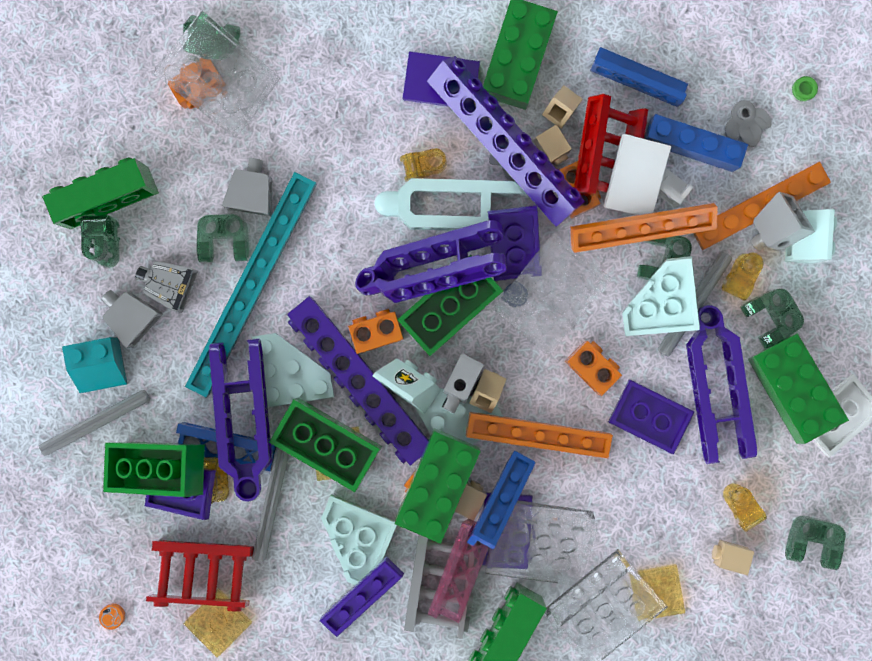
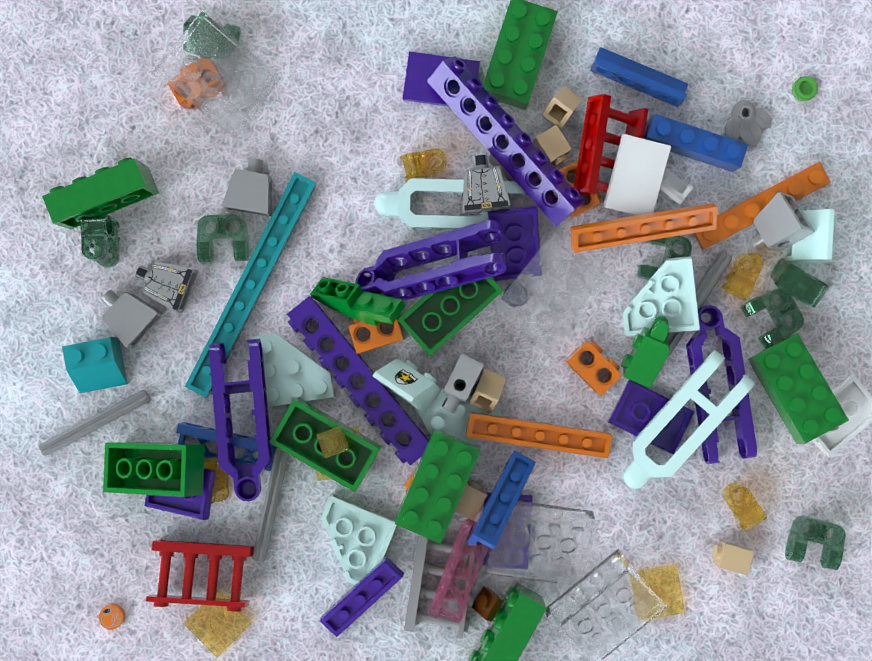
(332, 442): none -> clear yellow plate
(355, 303): none -> green slope
(483, 188): none -> light grey torso
(487, 604): none -> reddish brown plate
(642, 468): none -> light aqua piece
(648, 353): none -> green hinge
(798, 283): none -> clear green piece

